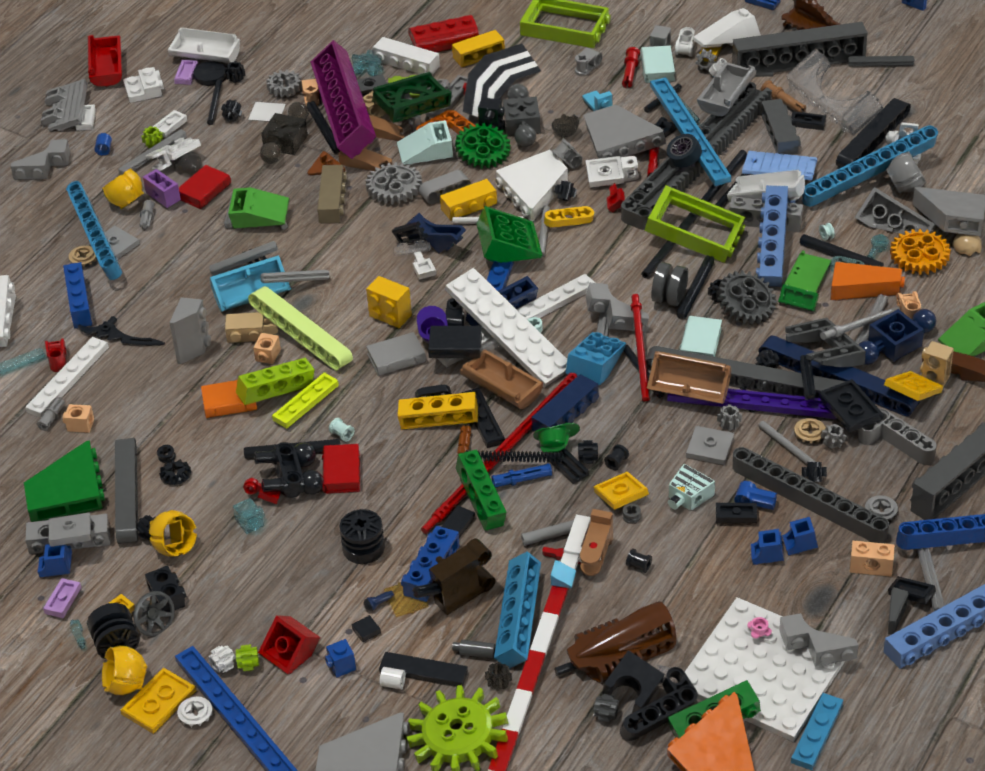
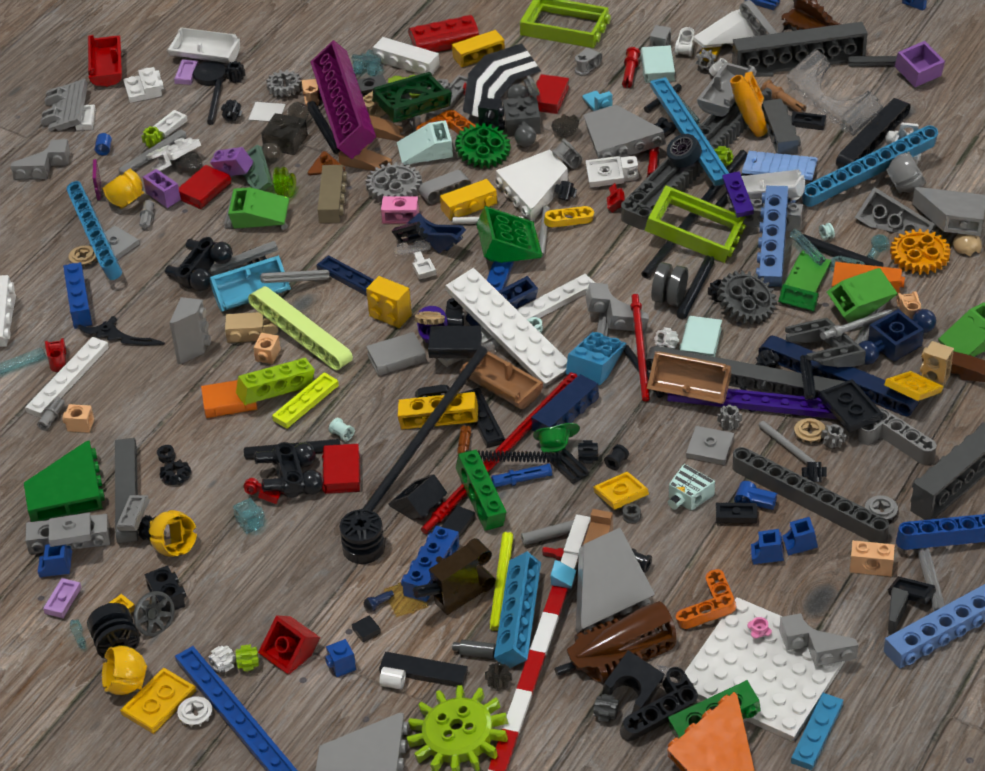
(96, 179): none -> magenta piece
(133, 513): none -> light grey plate
(195, 268): none -> black piece
(232, 161): none -> medium lavender brick
(258, 174): none -> sand green wing
(284, 182): none -> clear neon green piece
(345, 274): none -> dark blue tile
(399, 209): none -> bright pink brick
(419, 497): none -> black slope
(425, 429): none -> black piece
(429, 318): none -> tan gear
(504, 557): none -> neon yellow axle
(531, 87): none -> dark grey axle
(552, 93): none -> red piece
(608, 581): none -> light grey slope
(666, 338): none -> white gear
(723, 602): none -> orange beam
(725, 155): none -> lime gear
(738, 194): none -> dark purple plate
(749, 101): none -> light orange plate
(752, 13): none -> light grey beam
(807, 246): none -> clear light blue axle
(862, 294): none -> bright green slope
(919, 64): none -> medium lavender piece

